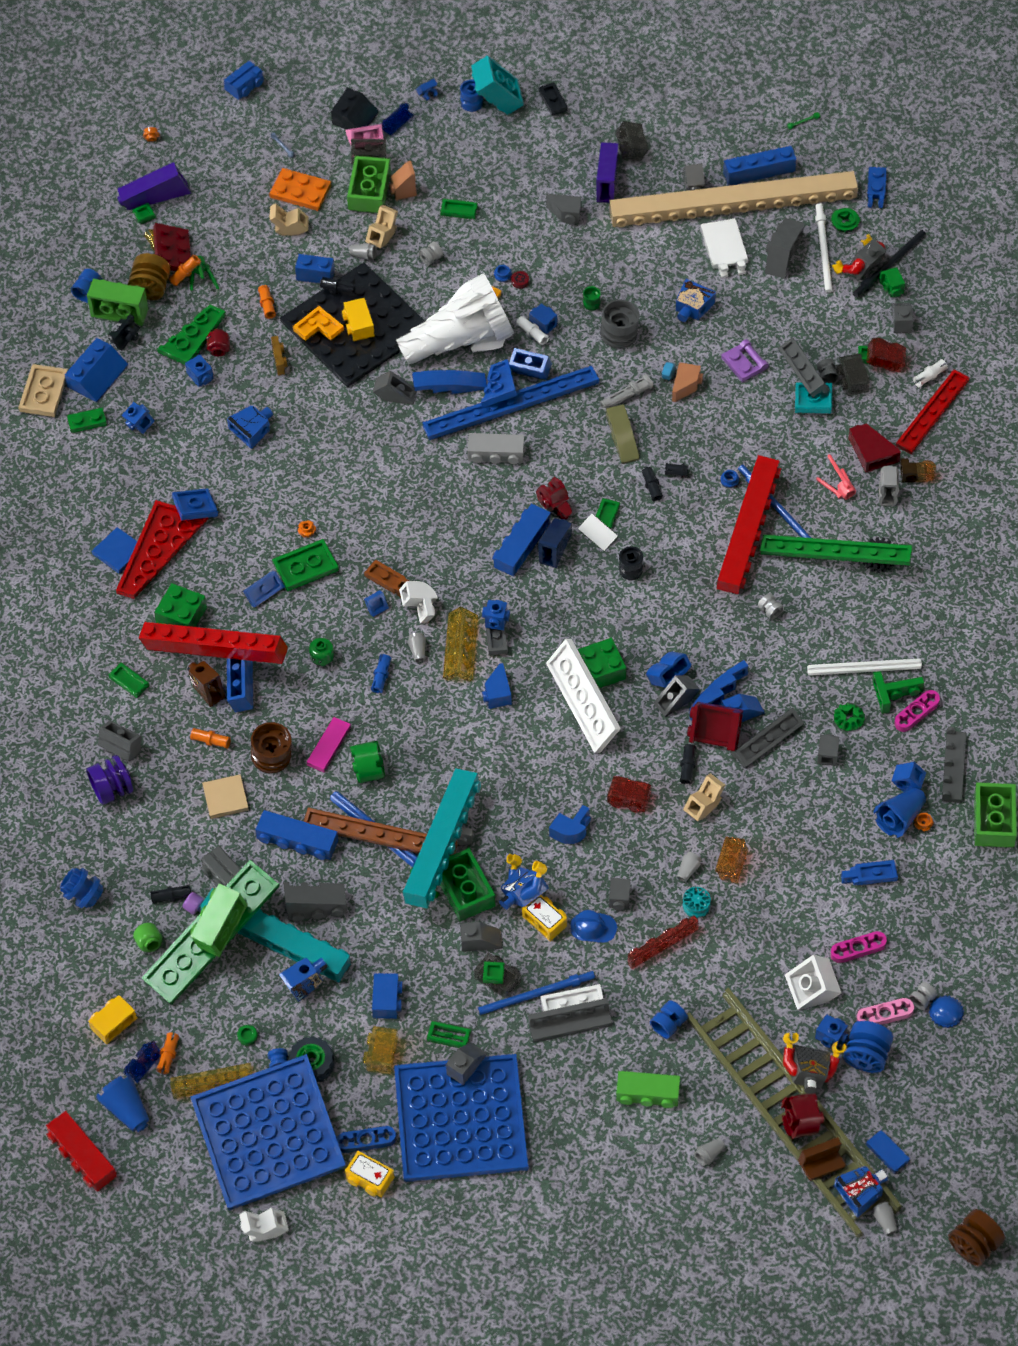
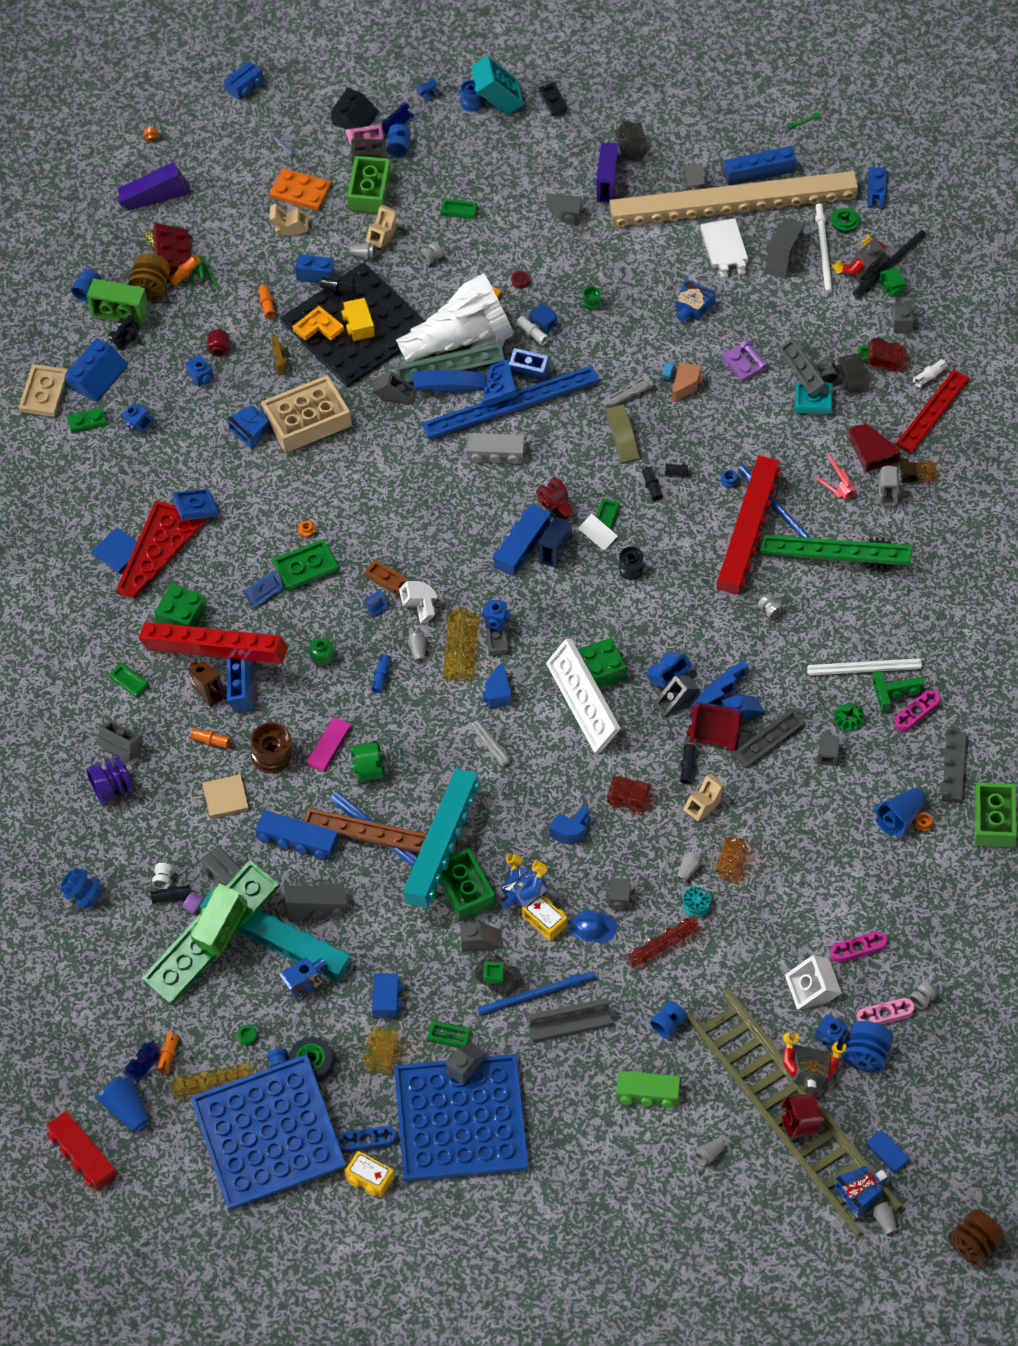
(112, 1019): yellow brick -> none
(144, 213): green tile -> none
(147, 937): bright green head -> none
(163, 875): none -> white wheel
(193, 336): green wing -> none
(265, 1225): white brick -> none
(307, 413): none -> tan slope
(398, 140): none -> blue wheel
(403, 182): nougat slope -> none
(453, 361): none -> sand green plate
(490, 743): none -> light grey axle
(502, 273): blue plate -> none
(571, 997): white plate -> none
(619, 323): dark grey wheel -> none
(822, 1159): reddish brown panel -> none
(870, 873): blue hinge -> none
(908, 776): blue brick -> none
(946, 1011): blue hat -> none

